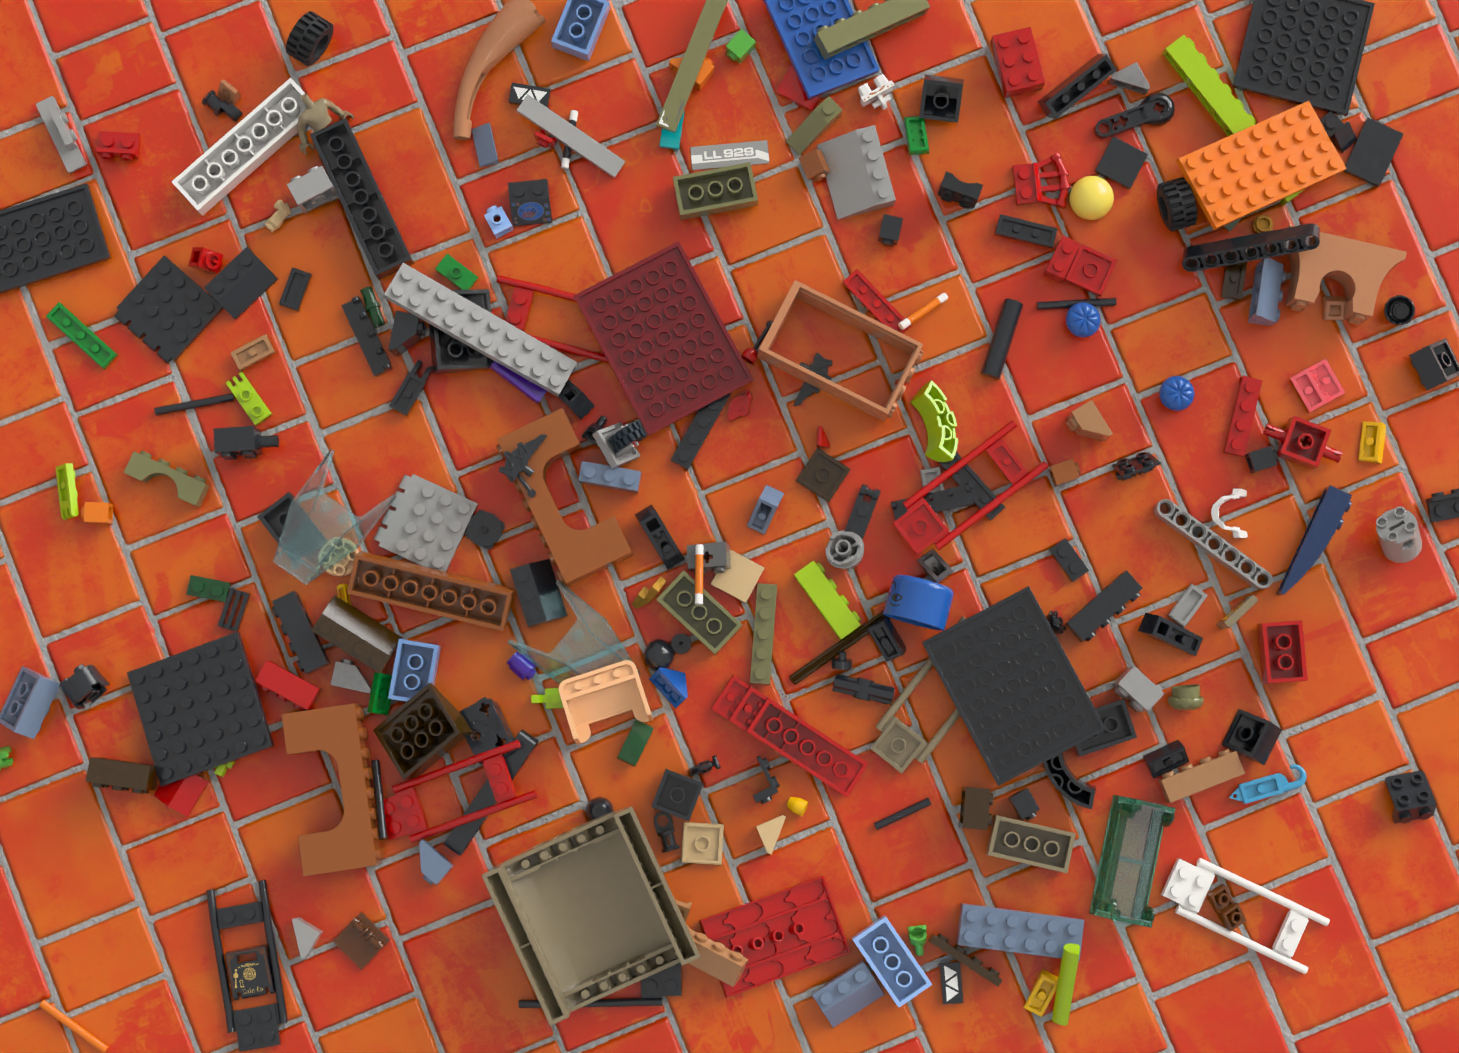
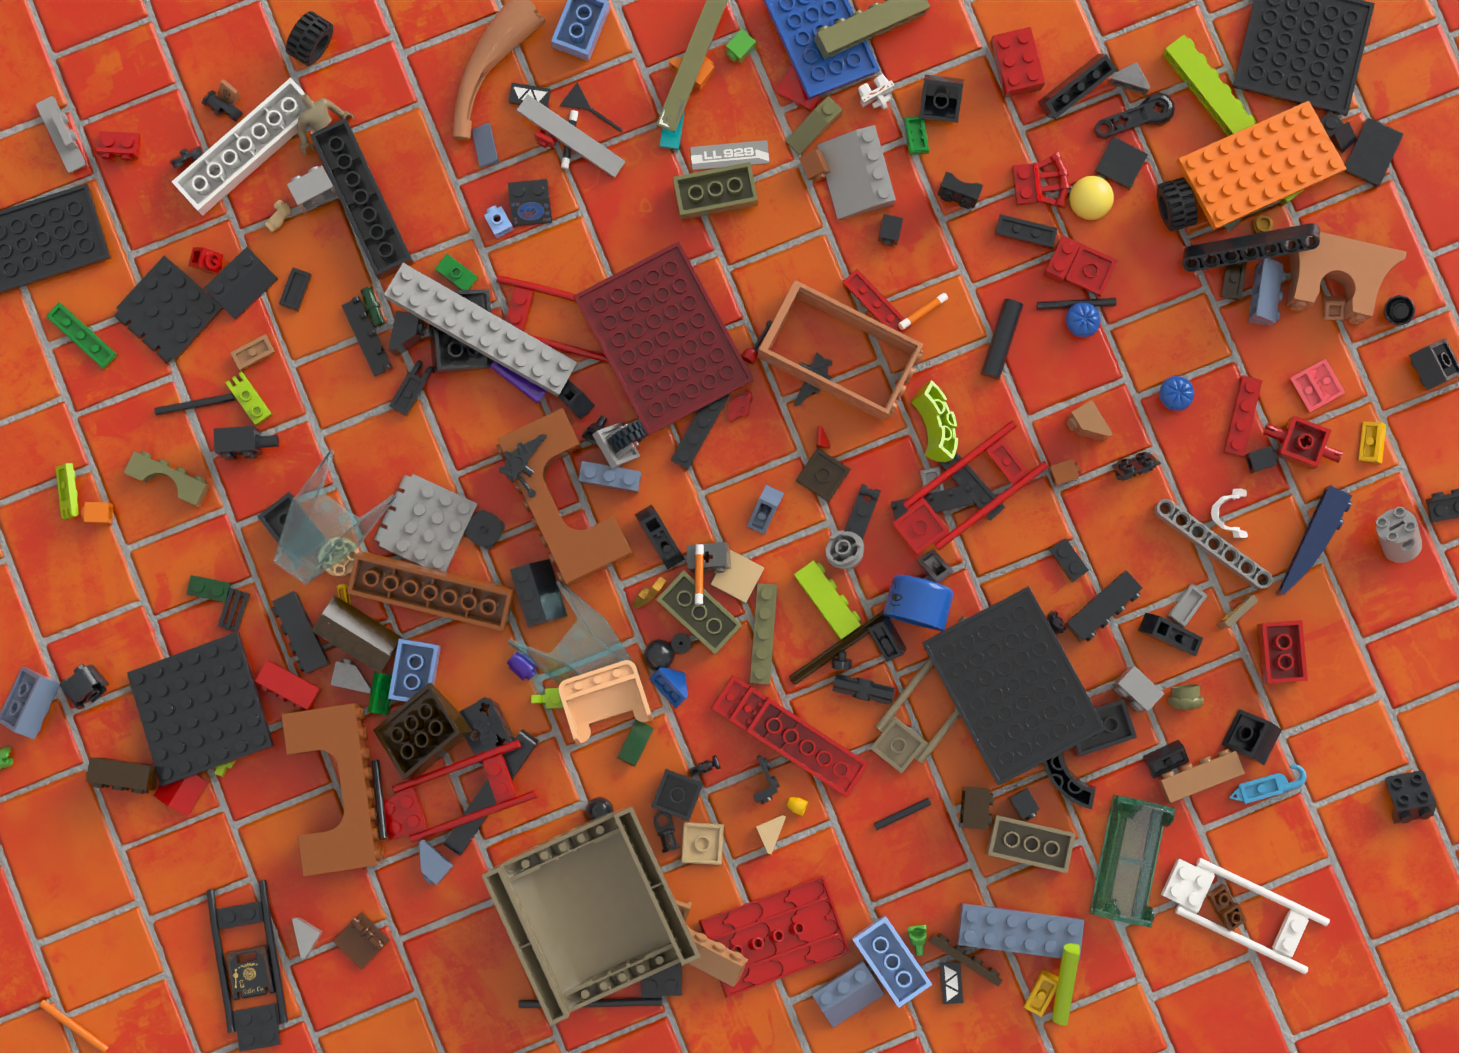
(184, 154): none -> black piece
(576, 99): none -> black piece

